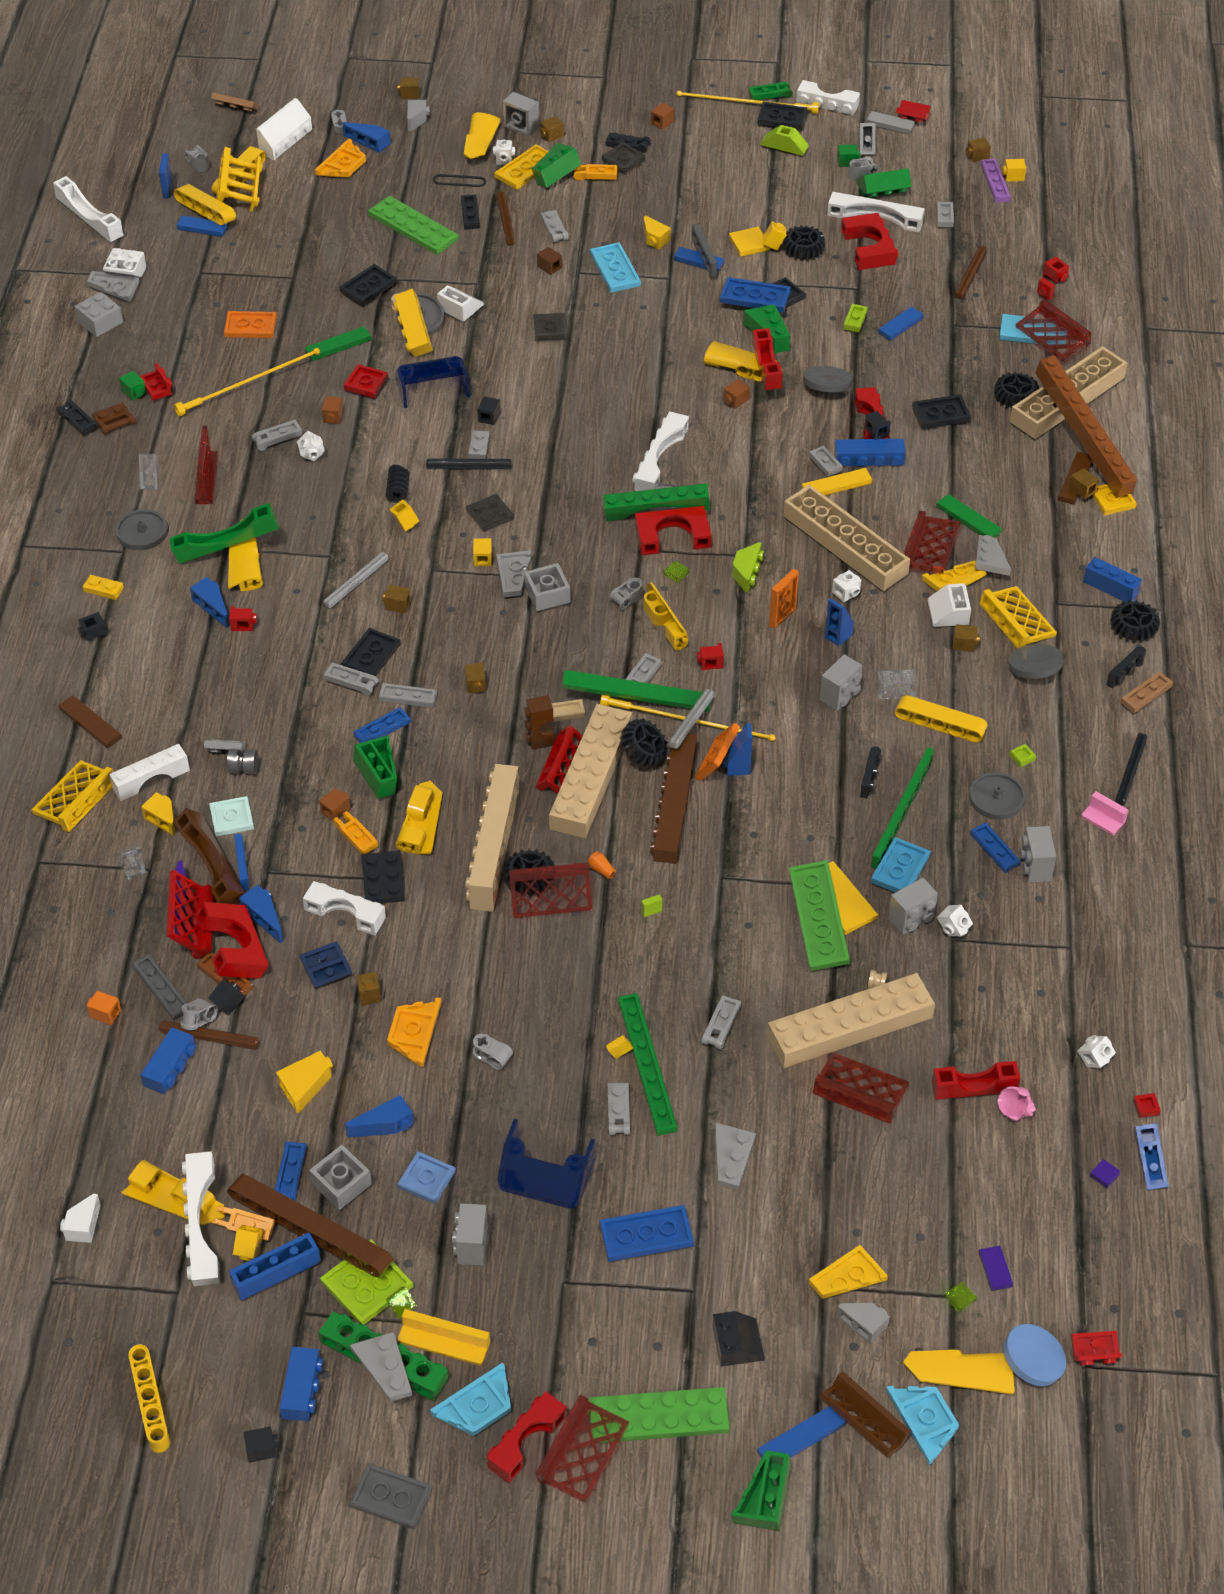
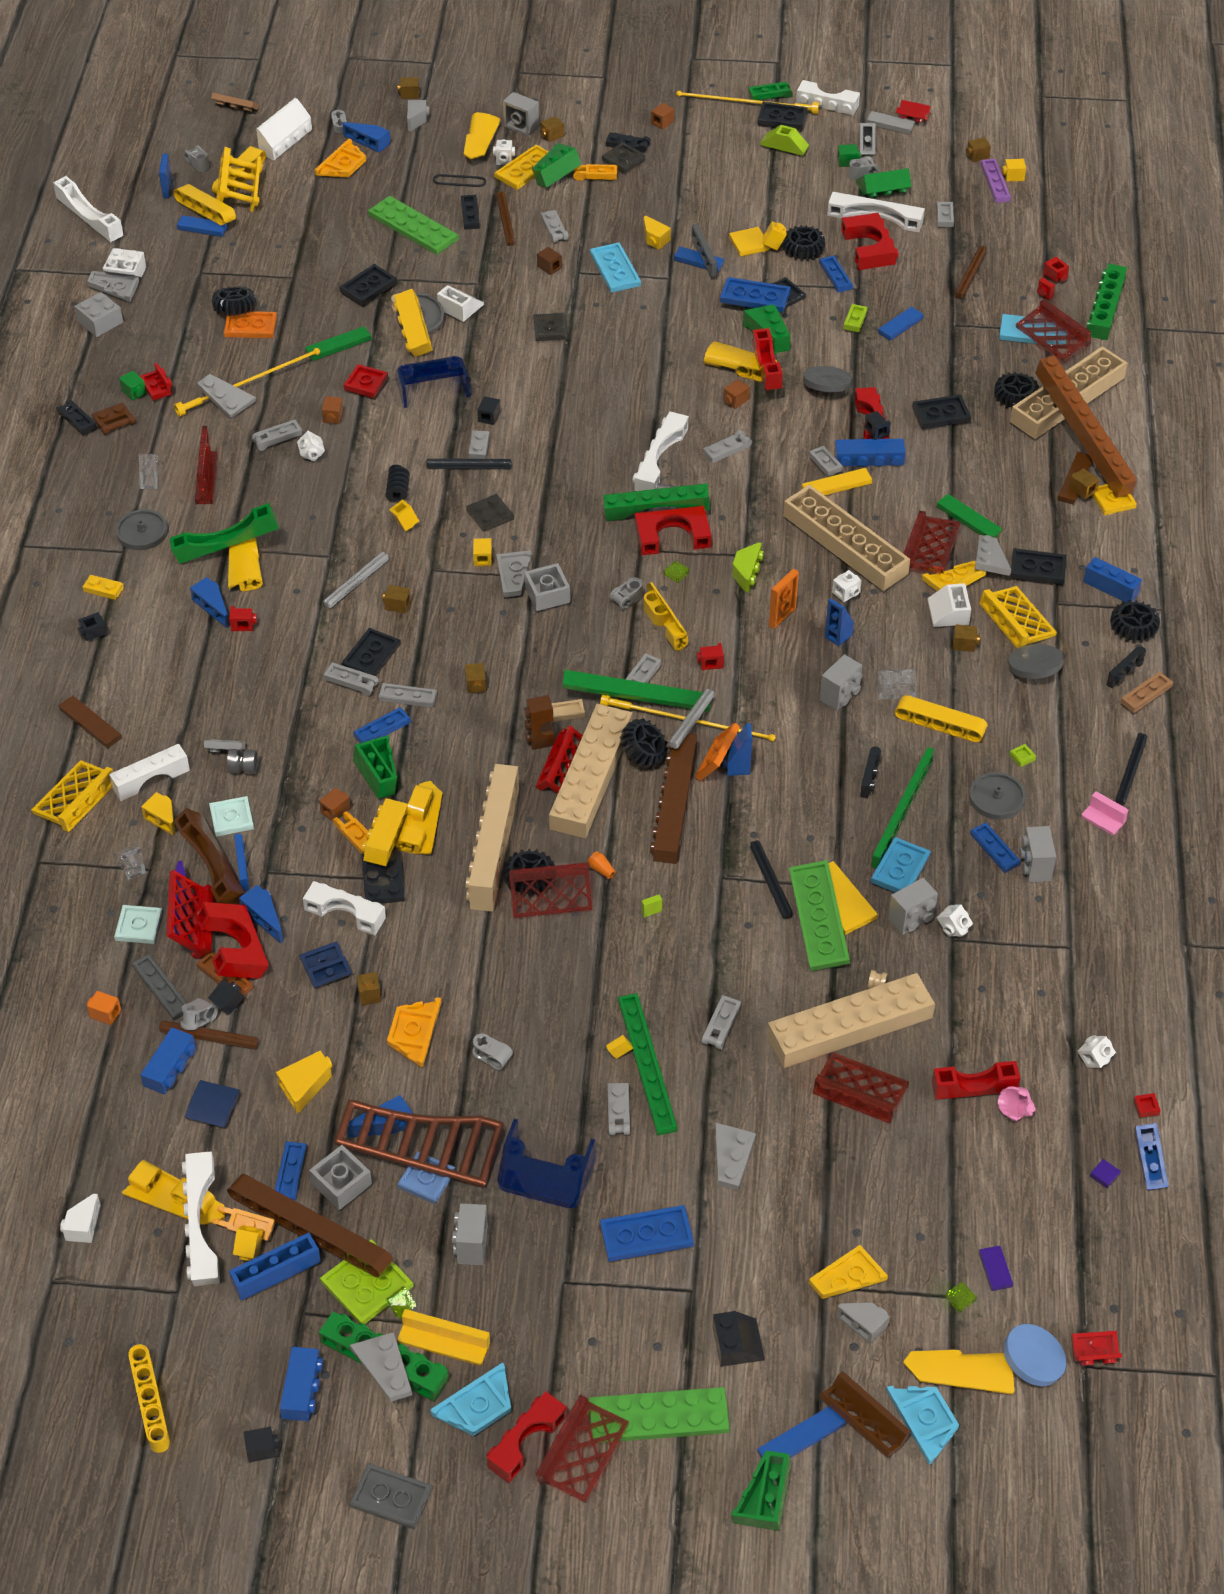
(138, 924): none -> light aqua tile
(212, 1104): none -> dark blue slope
(225, 396): none -> light grey wing
(233, 301): none -> black gear
(384, 832): none -> yellow brick
(433, 1122): none -> copper bar
(727, 447): none -> light grey plate
(771, 879): none -> black axle
(835, 274): none -> blue tile
(1038, 566): none -> black plate
(1107, 301): none -> green brick

